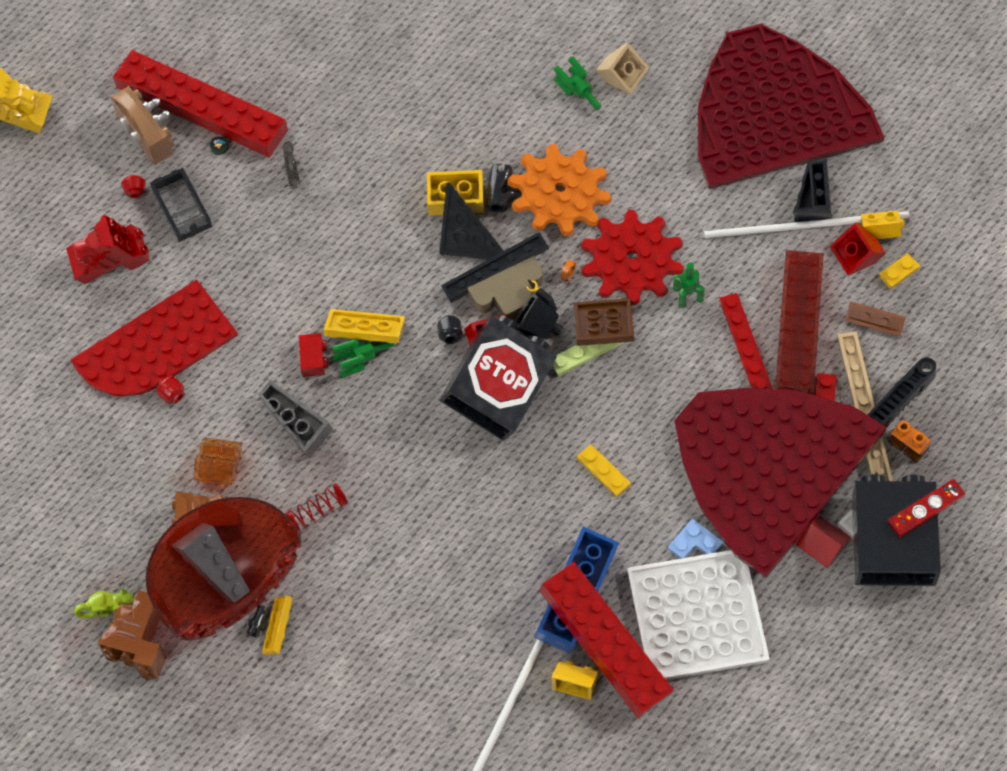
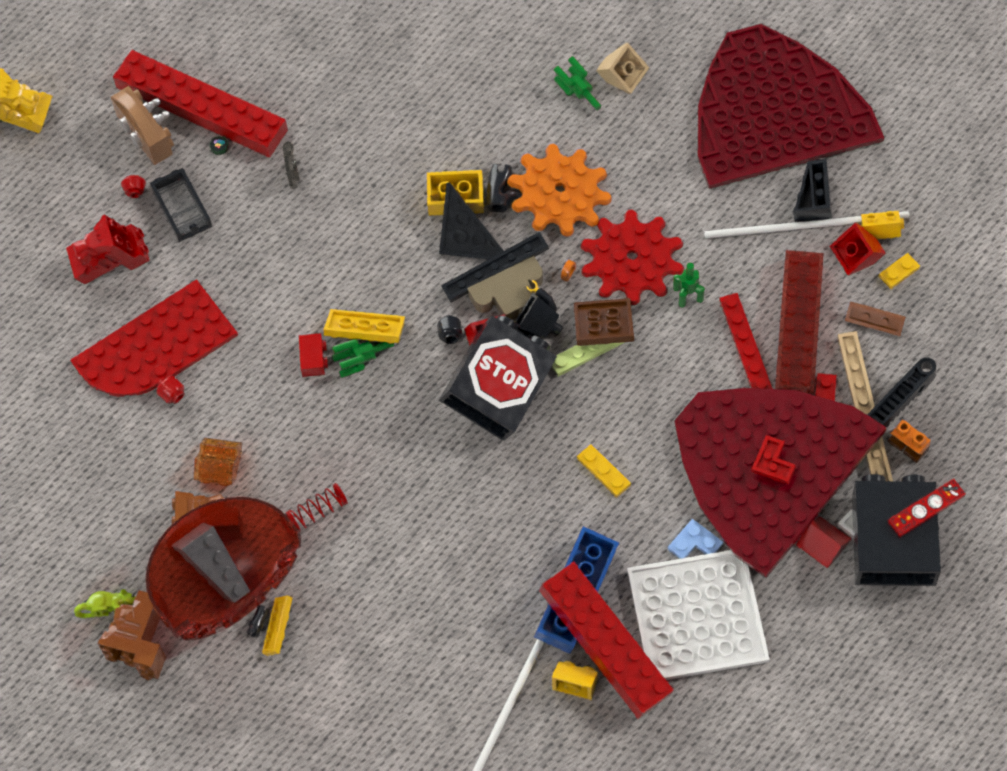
(297, 419): flat silver wedge -> none
(768, 462): none -> red plate

